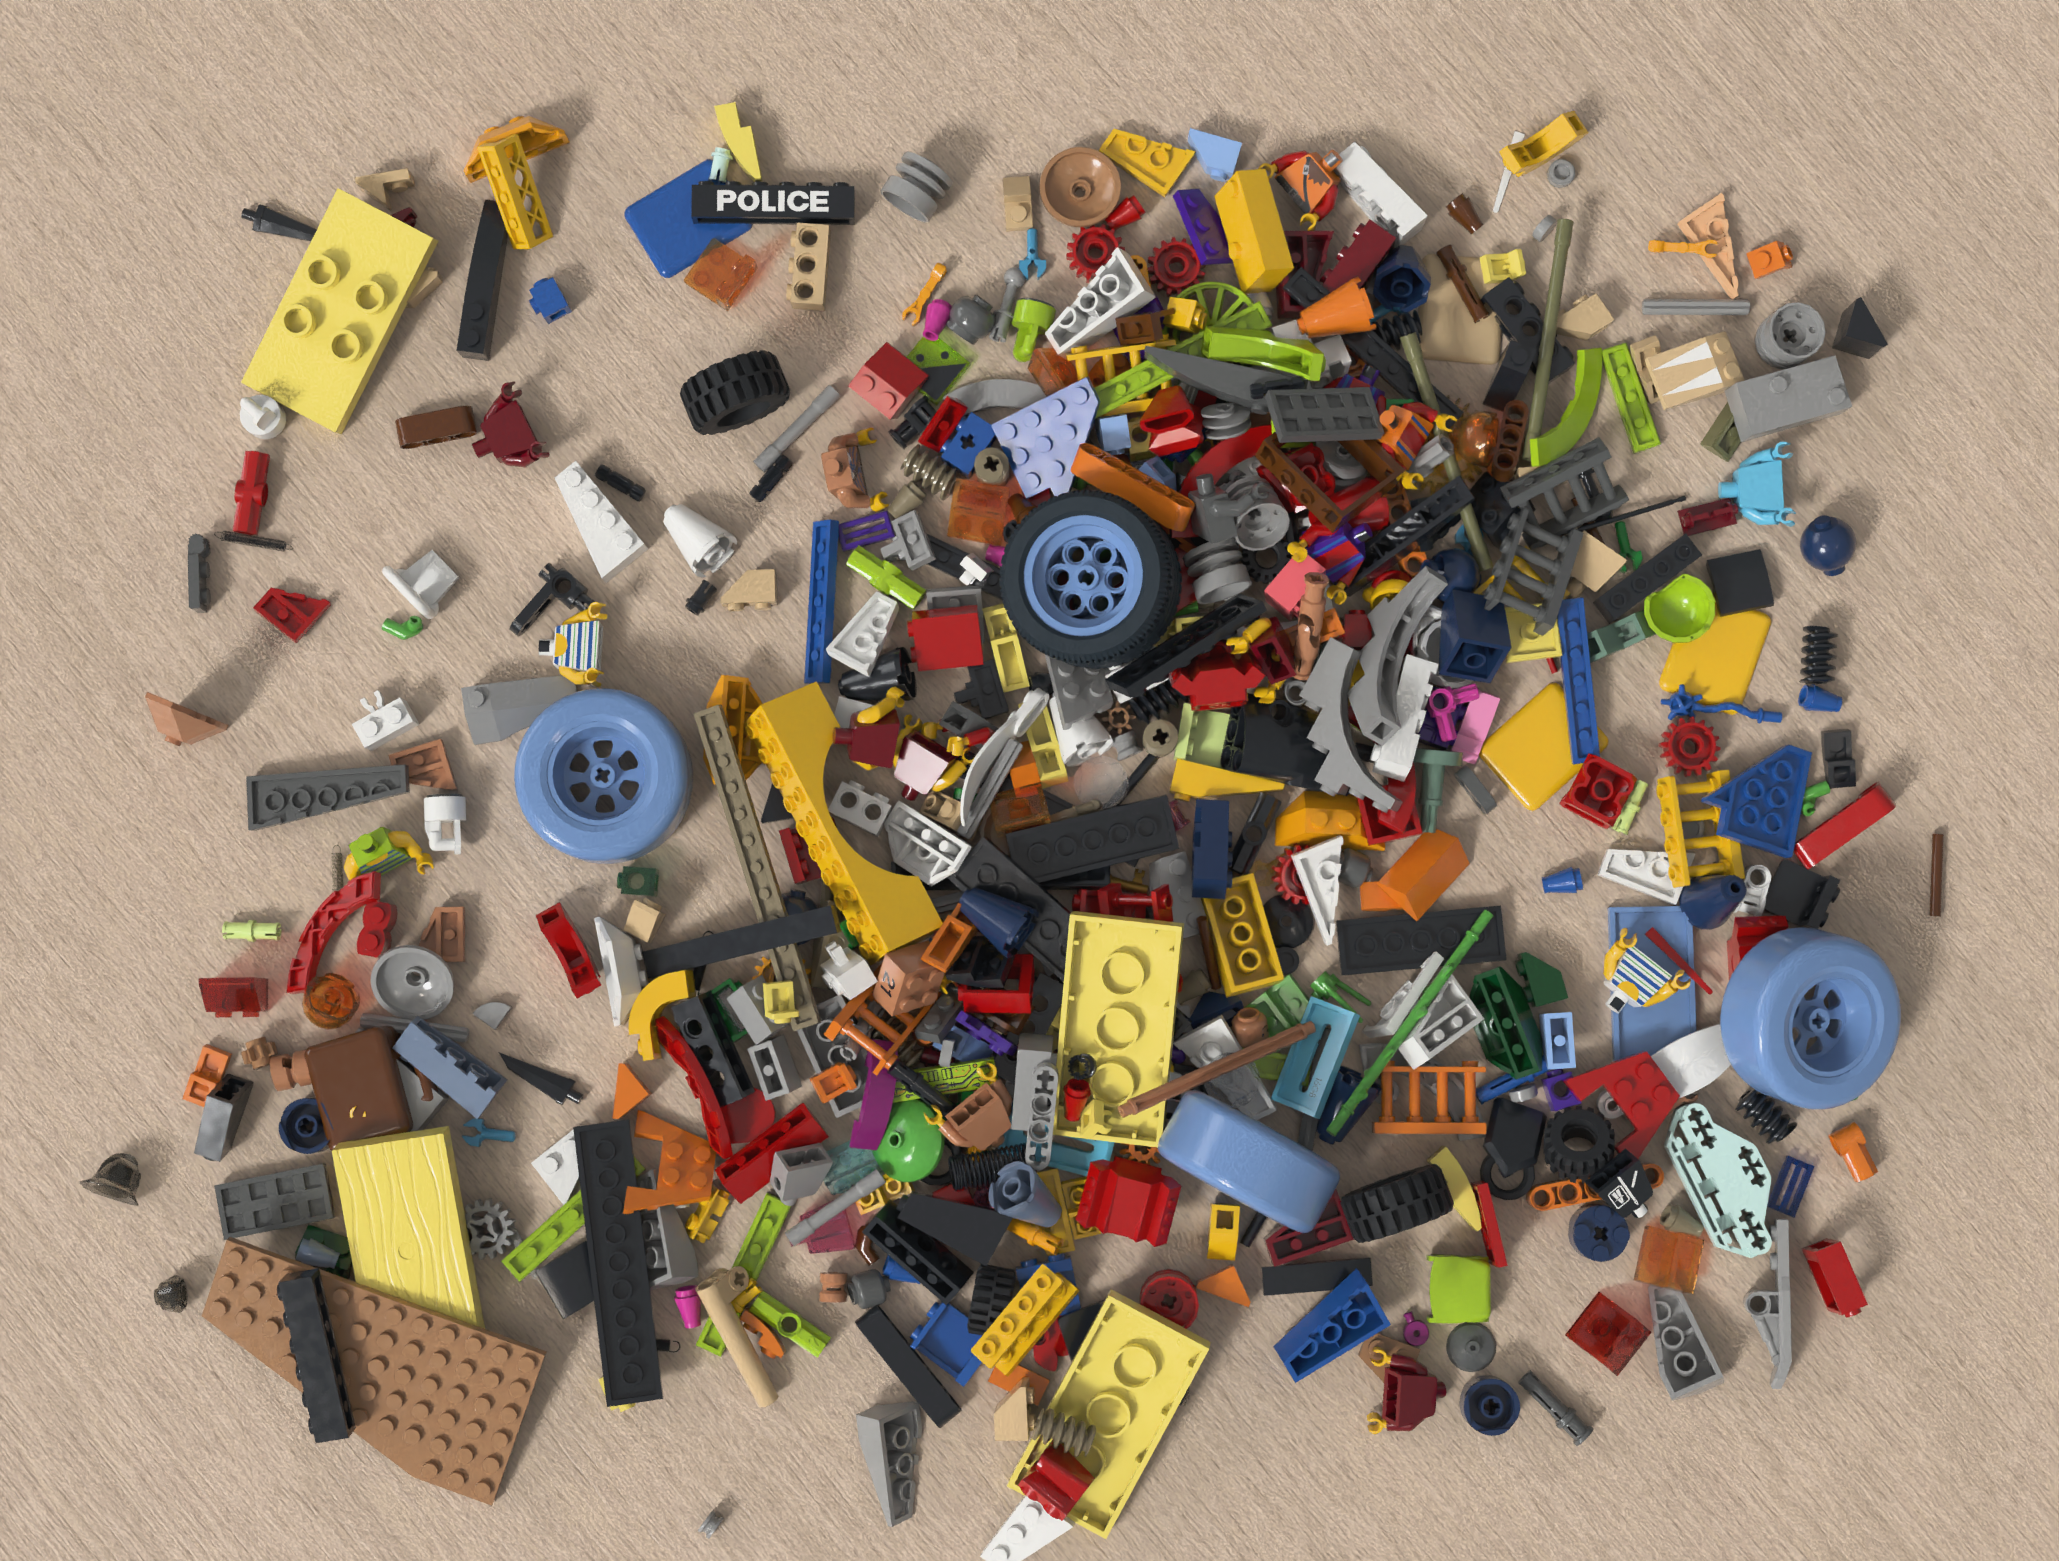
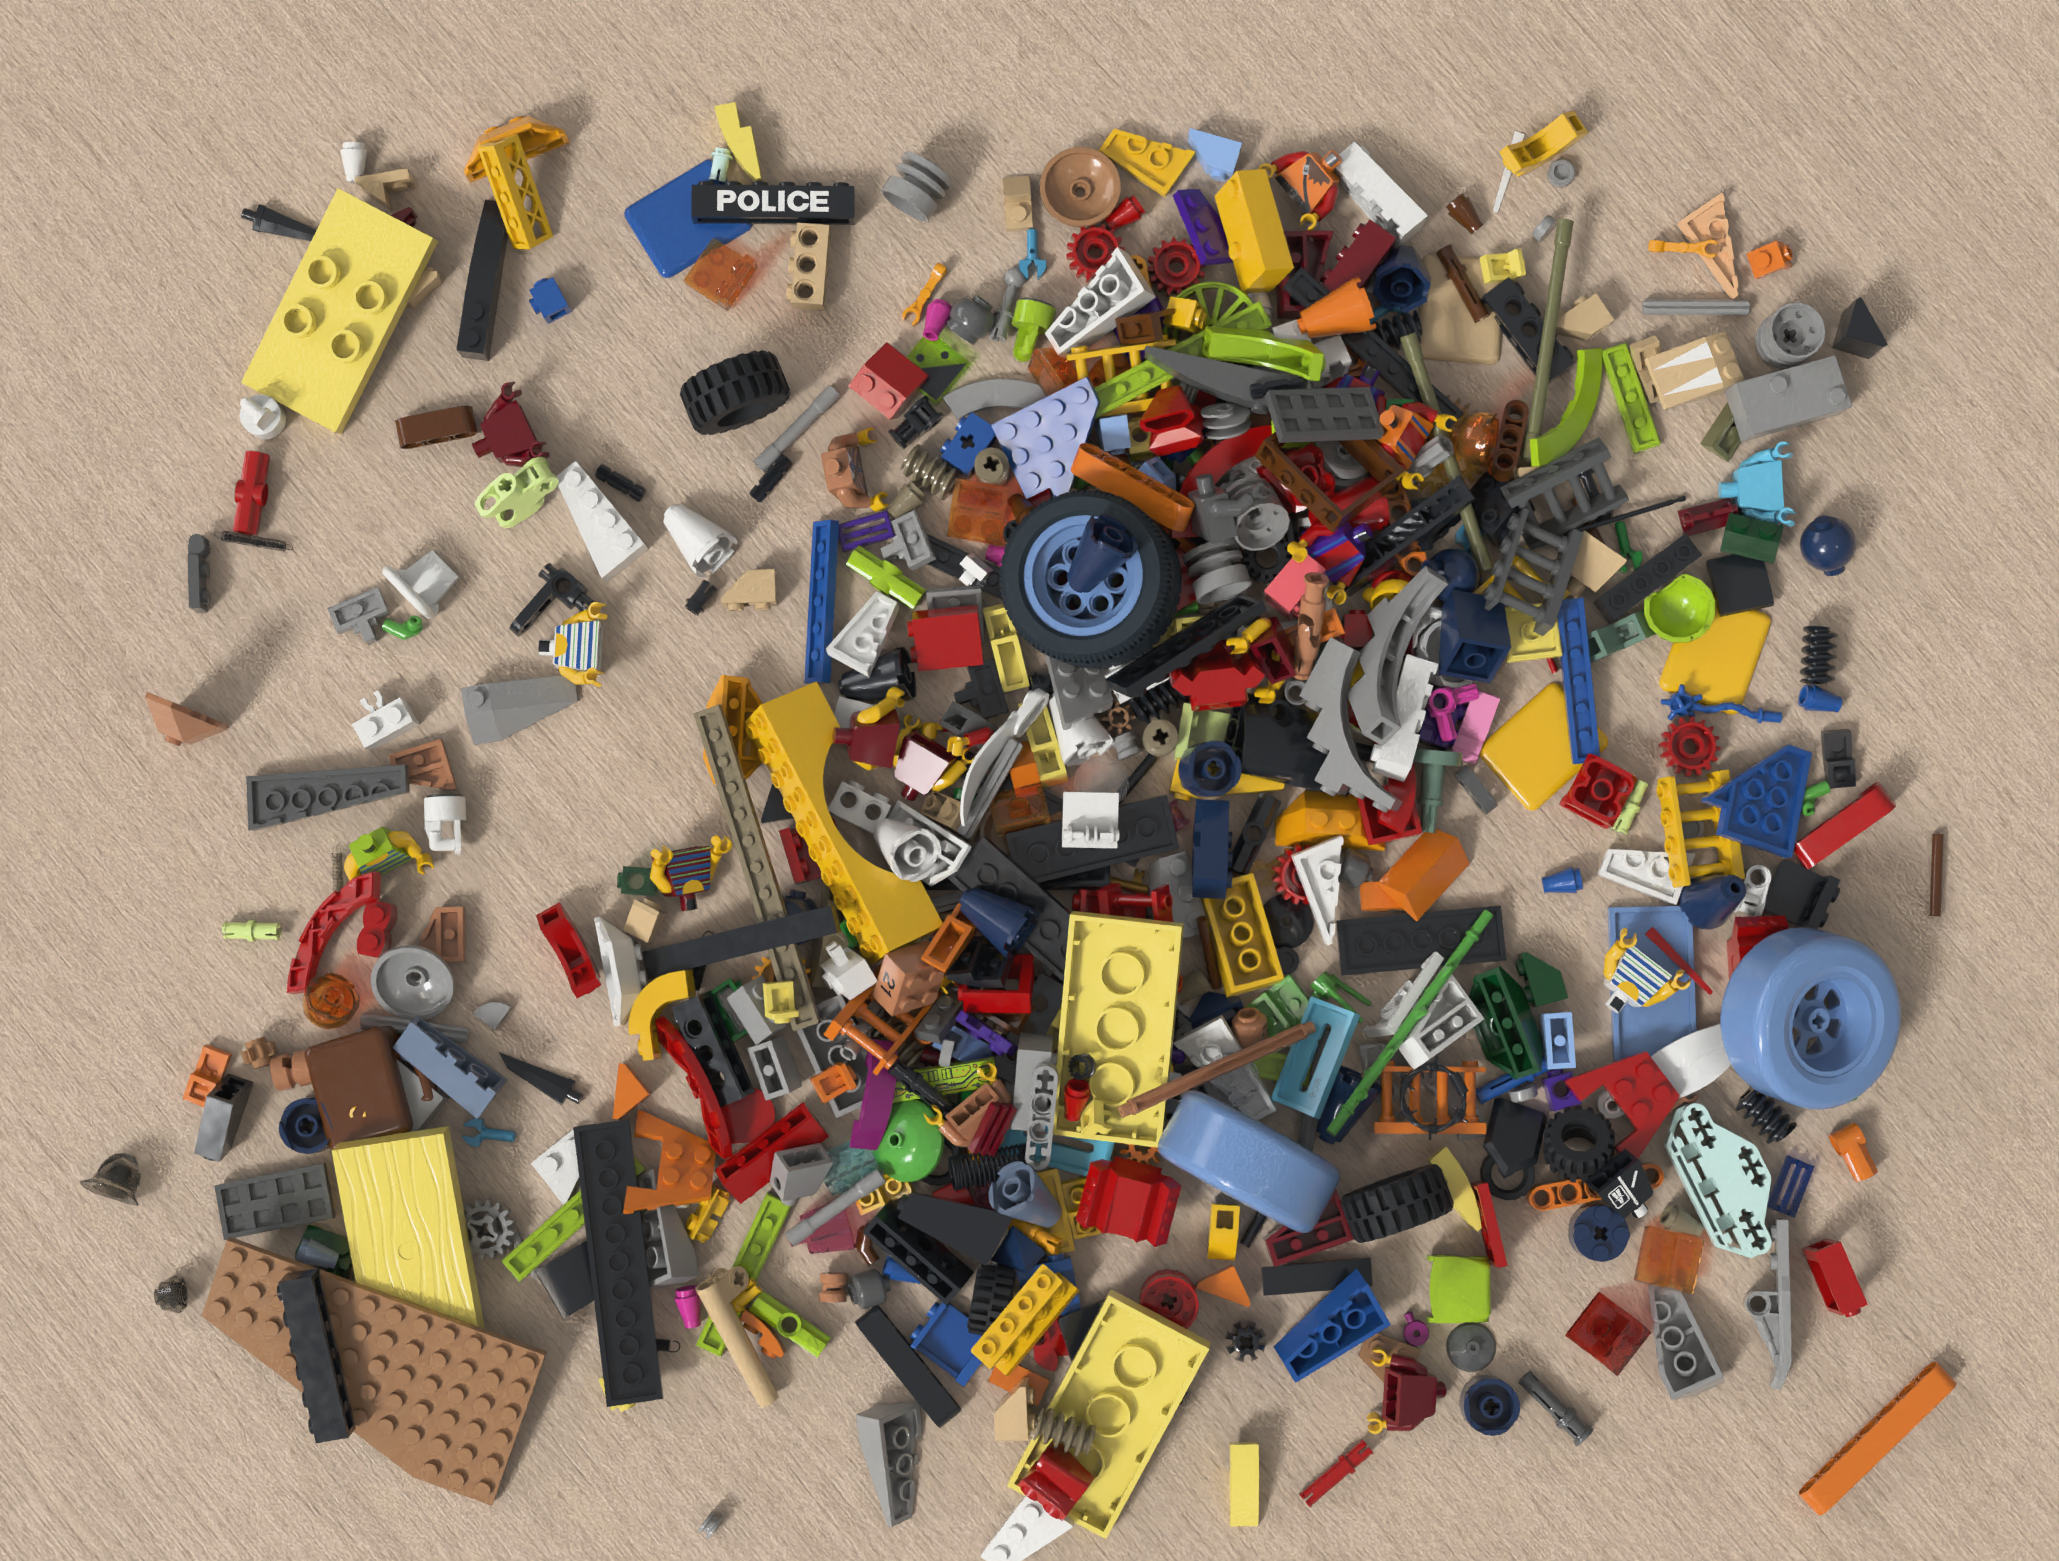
(234, 995): clear red slope -> none
(290, 612): red wing -> none
(353, 159): none -> white cone
(360, 614): none -> light grey hinge
(521, 492): none -> yellowish green piece
(546, 780): medium blue wheel -> none
(687, 870): none -> torso
(907, 849): none -> white cone
(943, 423): red slope -> none
(992, 1128): none -> dark red tile
(1017, 1252): none -> dark blue slope
(1090, 820): none -> white hinge
(1100, 552): none -> dark blue cone
(1215, 755): none -> dark blue brick
(1244, 1483): none -> light yellow slope
(1255, 1336): none -> black piece
(1344, 1466): none -> red pin
(1458, 1084): none -> black piece
(1509, 375): black slope -> none
(1751, 538): none -> dark green brick
(1877, 1438): none -> orange beam

